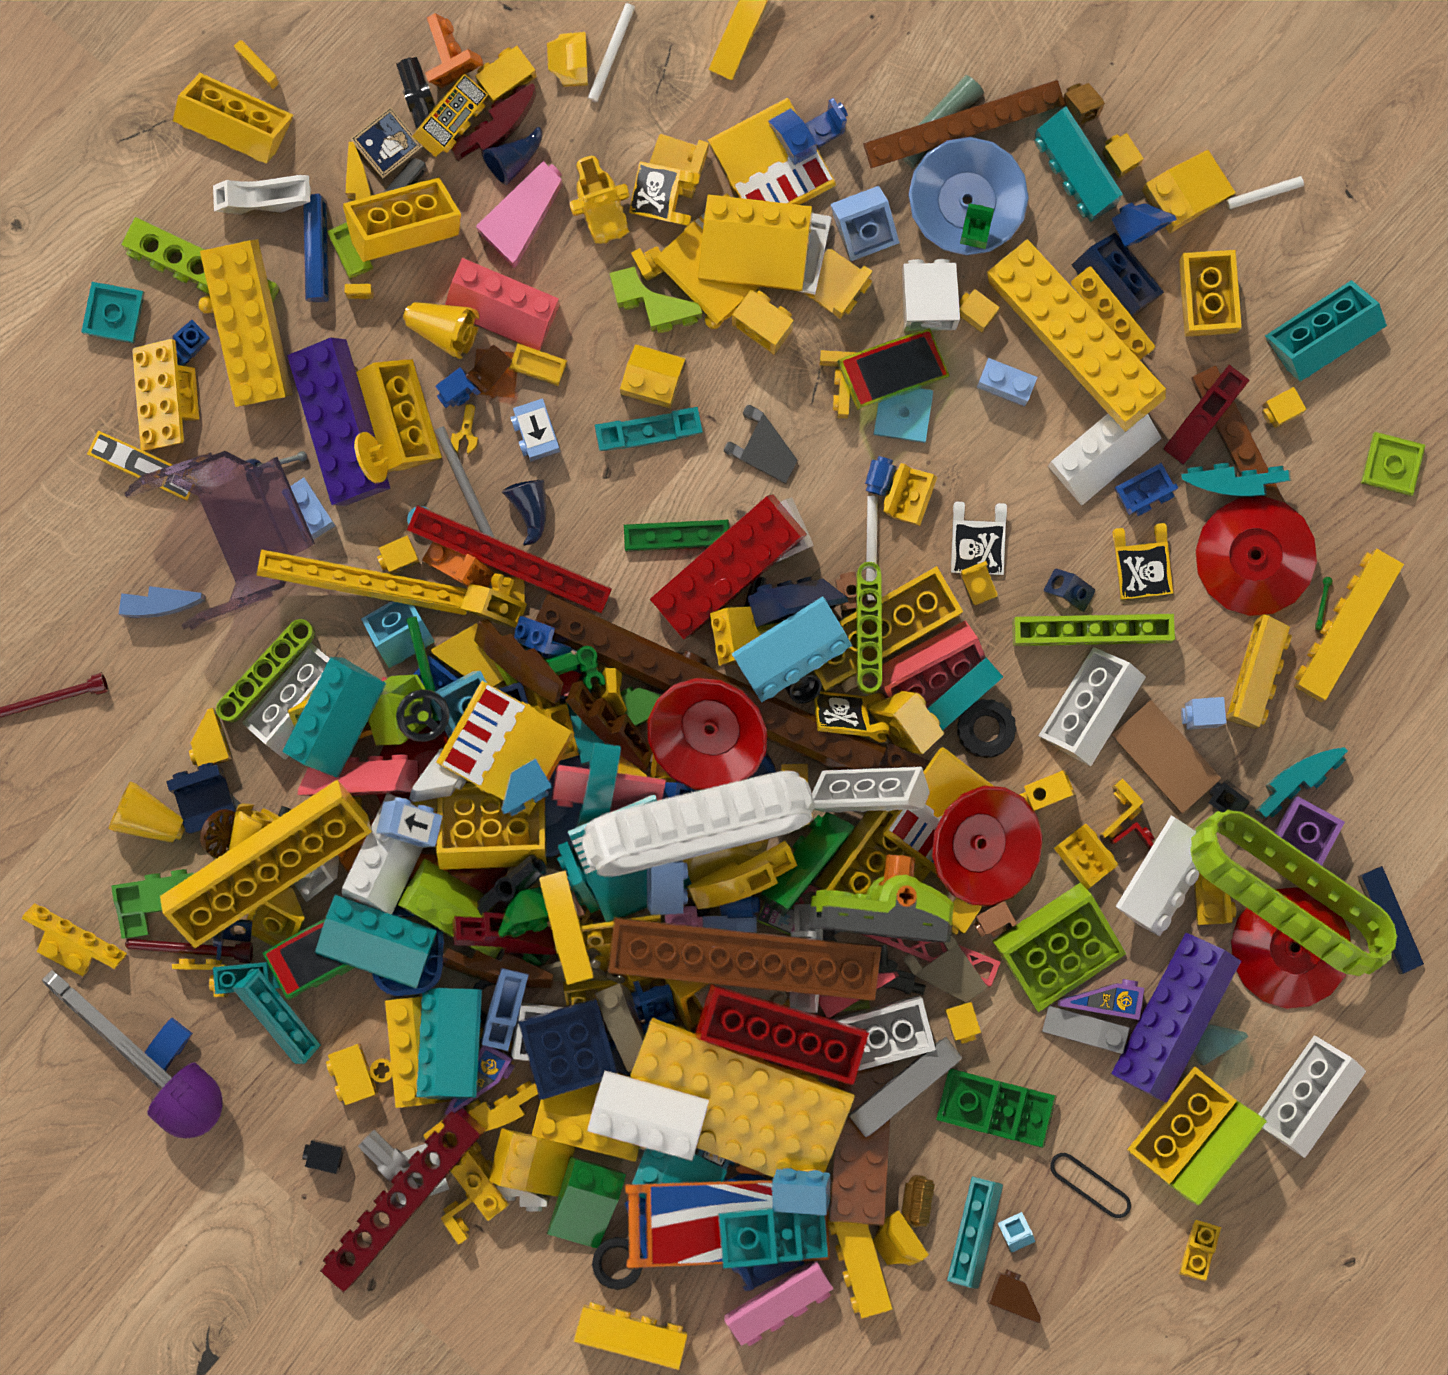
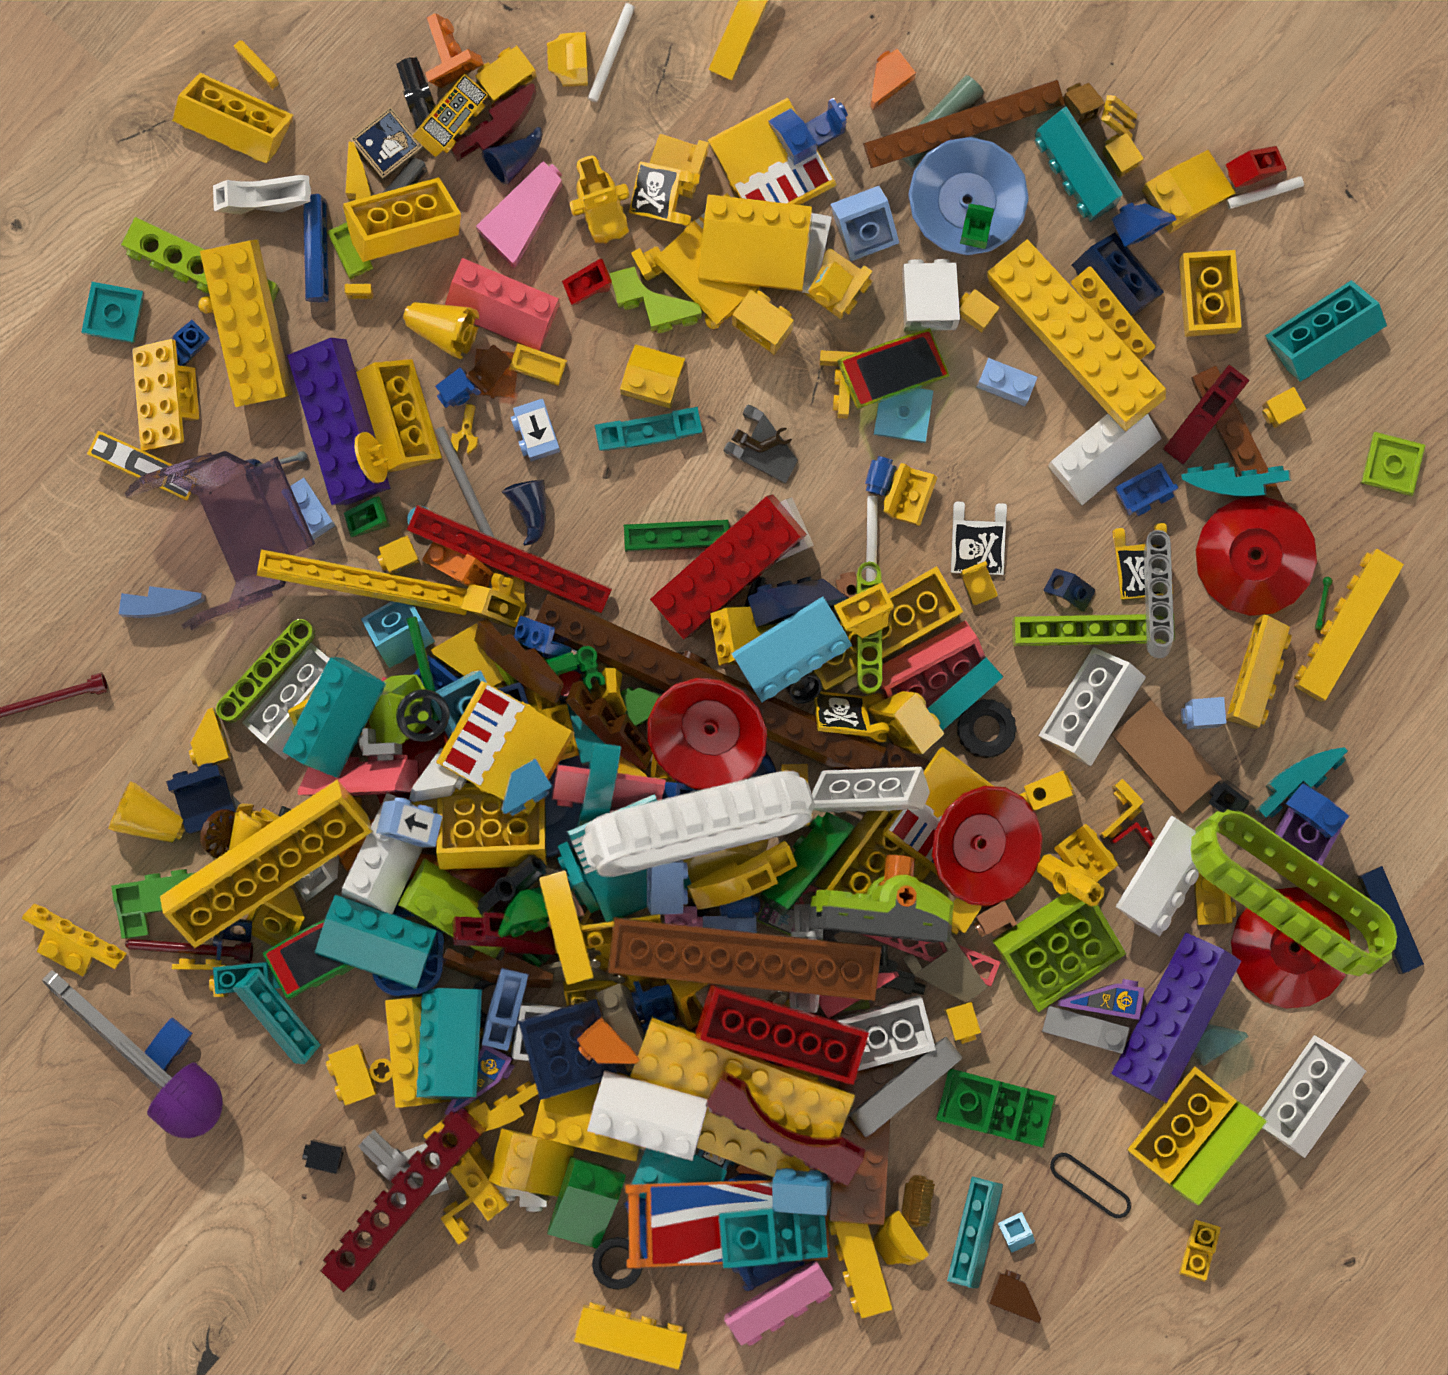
(366, 517): none -> green slope
(383, 751): none -> light grey bracket
(587, 282): none -> red slope
(605, 1045): none -> orange slope
(744, 439): none -> dark brown arm
(830, 284): none -> yellow brick
(833, 1156): none -> dark red arch
(865, 611): none -> yellow slope
(890, 76): none -> orange slope
(1070, 880): none -> yellow piece
(1120, 112): none -> yellow tile
(1156, 604): none -> light grey beam
(1255, 166): none -> red slope
(1317, 810): none -> blue slope

